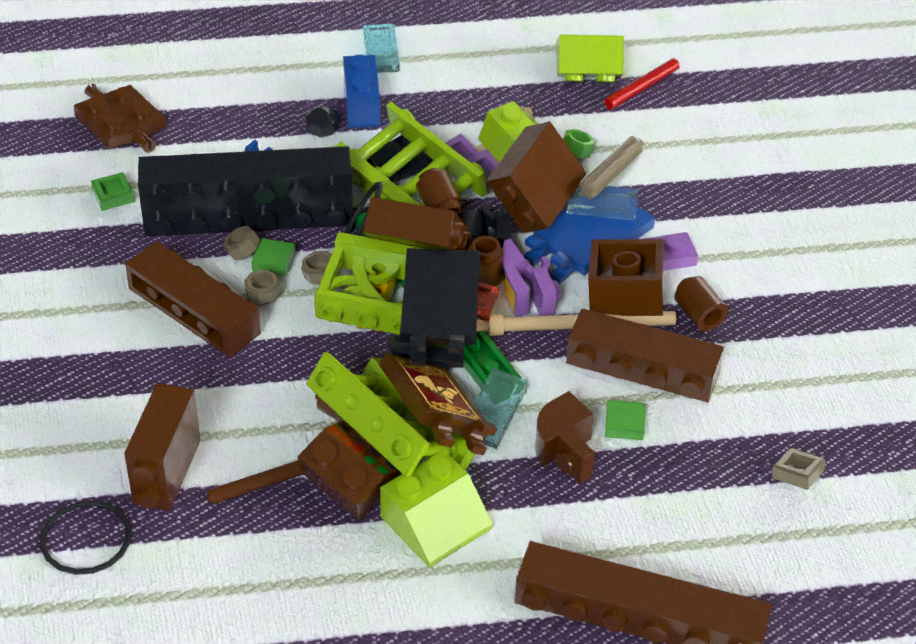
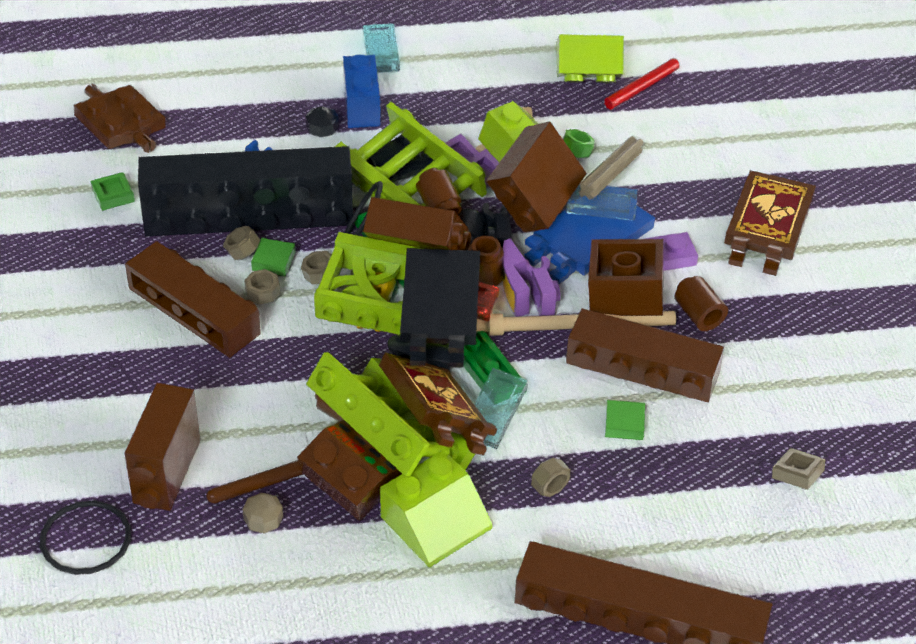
(262, 513): none -> dark tan tile
(550, 477): none -> dark tan tile
(562, 434): reddish brown brick -> none
(768, 219): none -> tile

